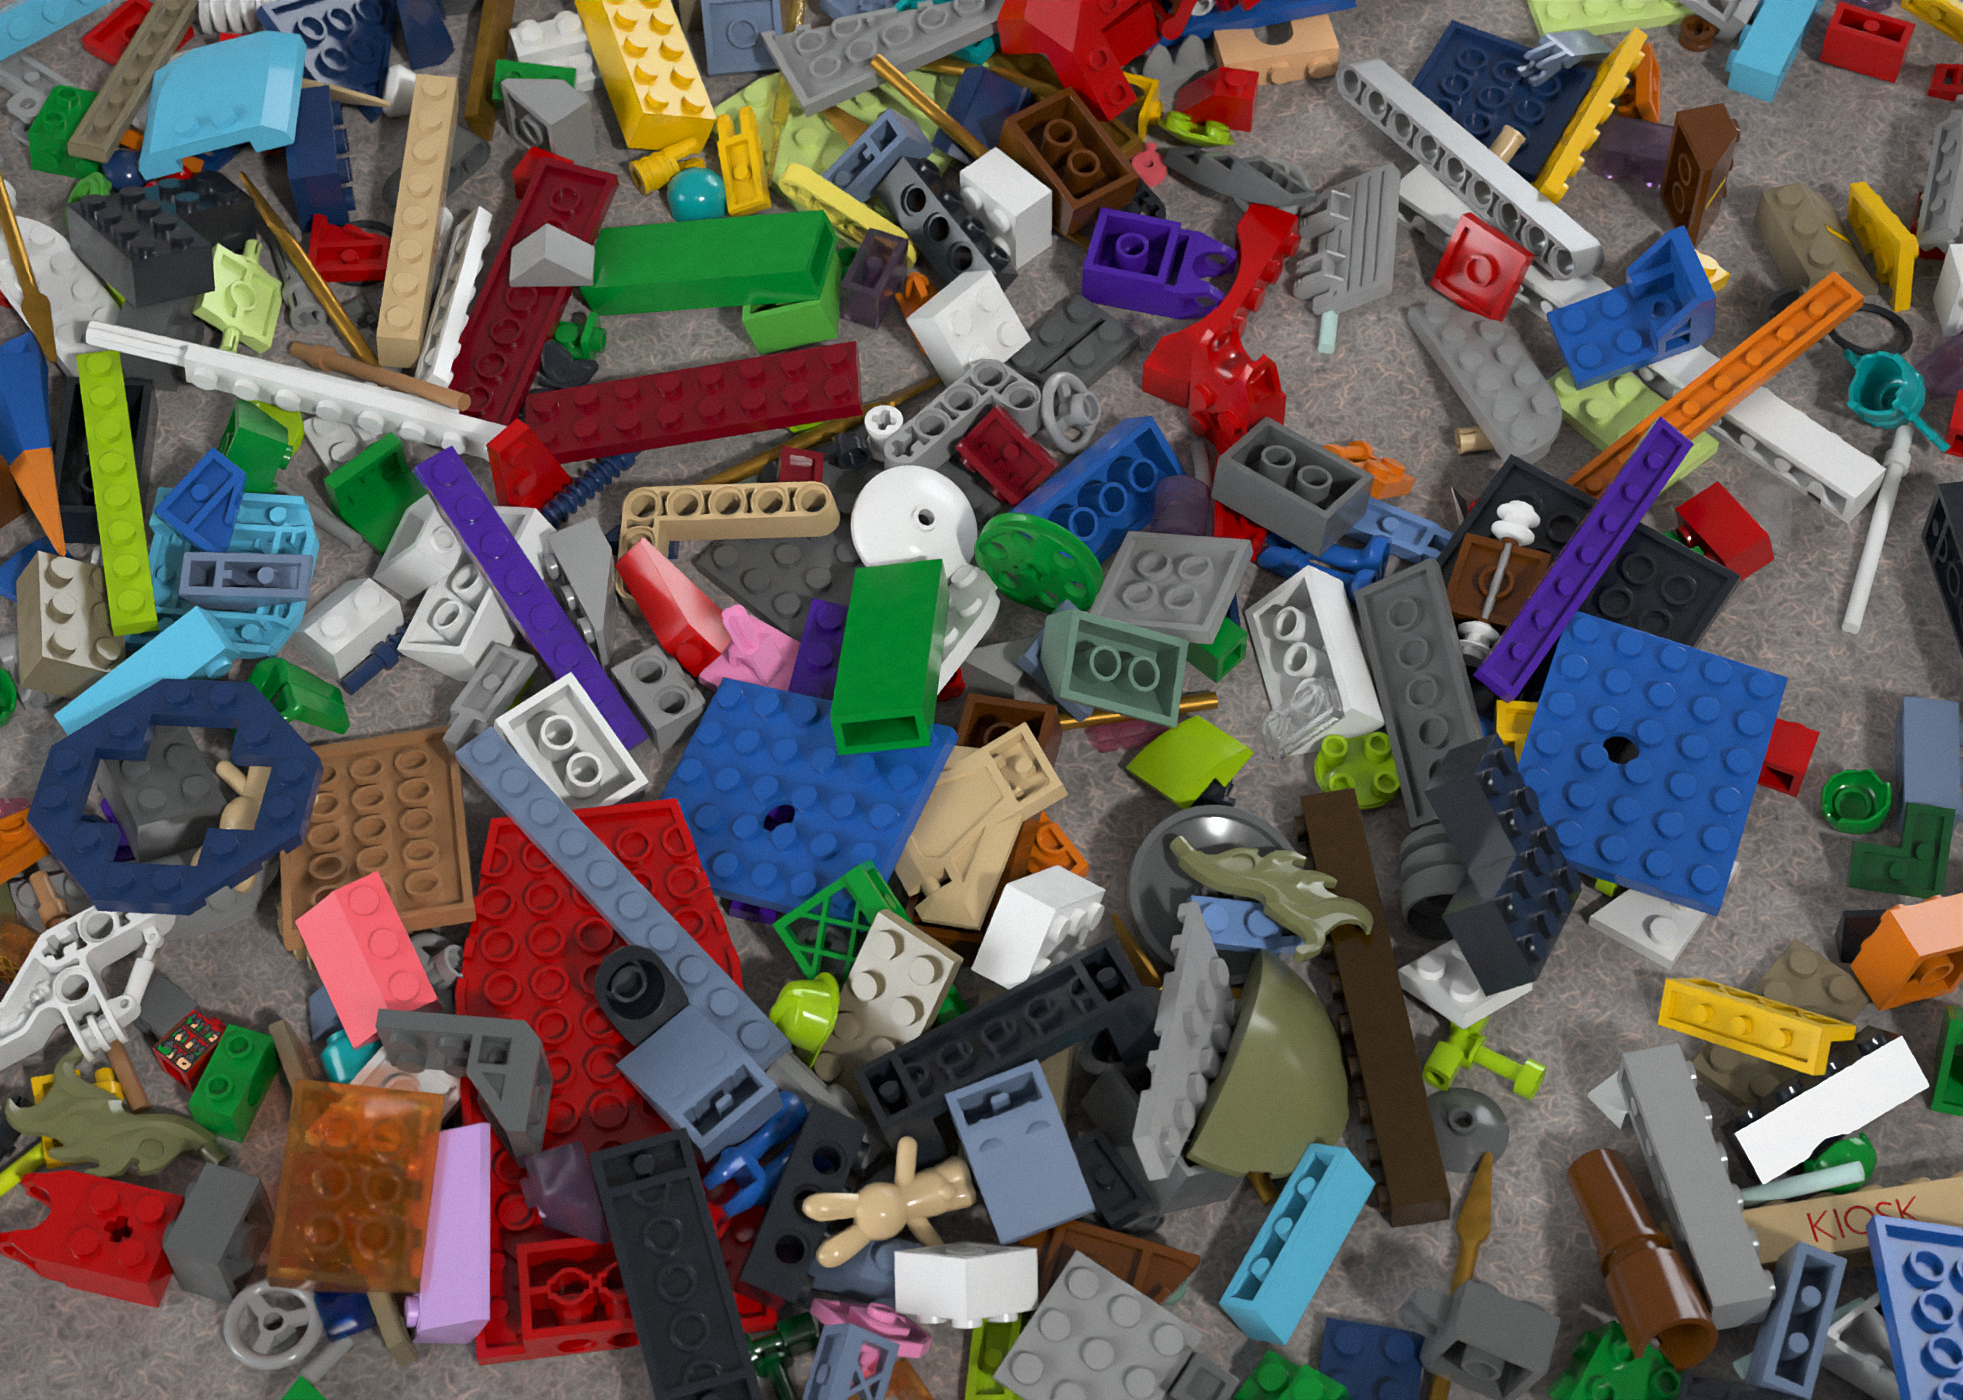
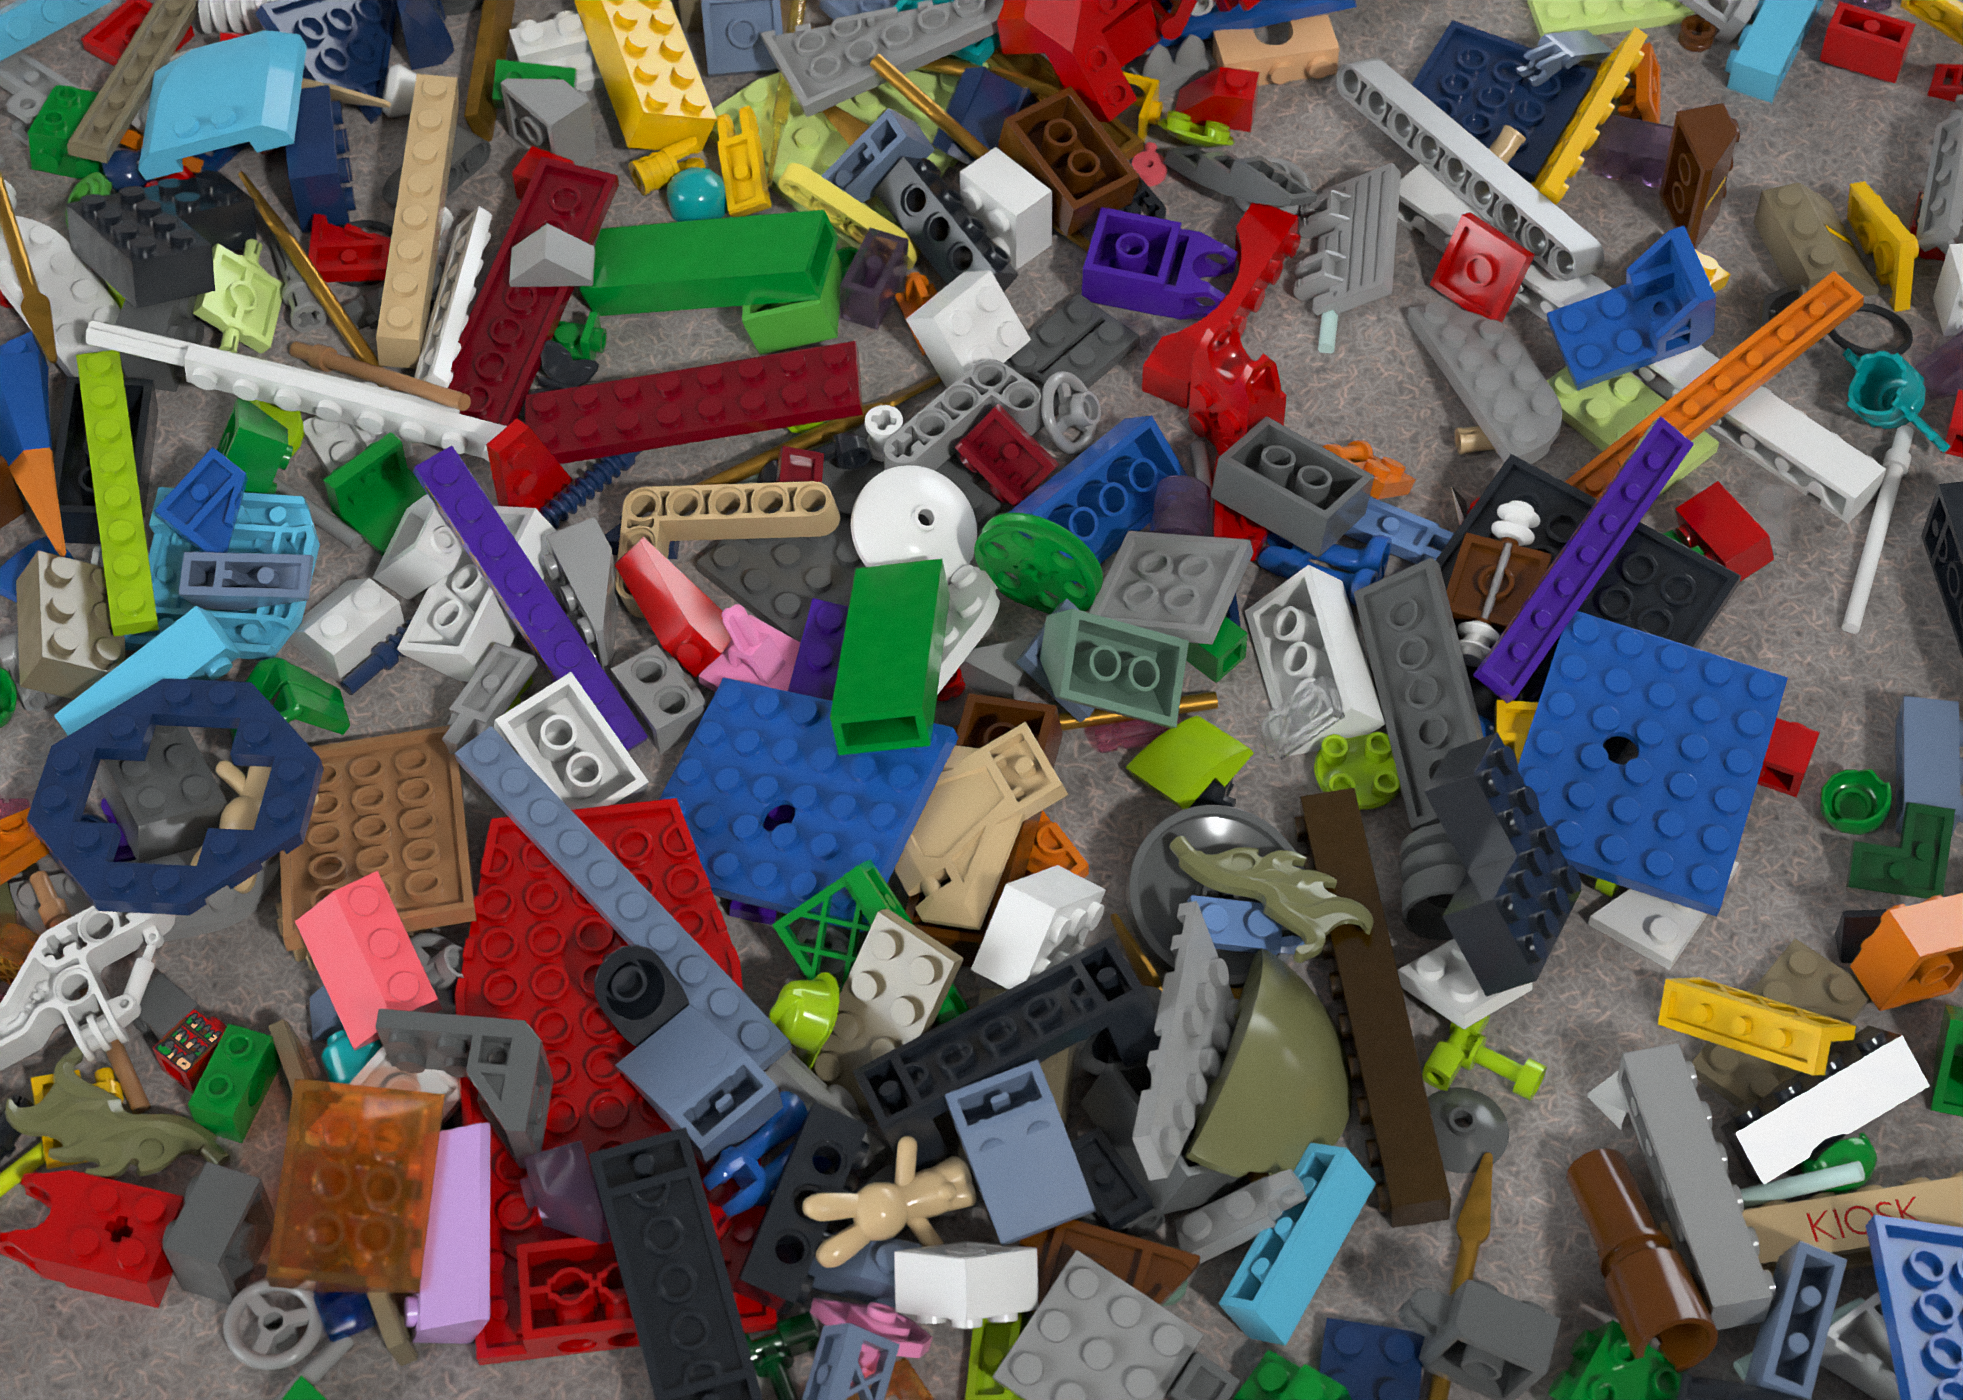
(1239, 1215): none -> light grey hinge

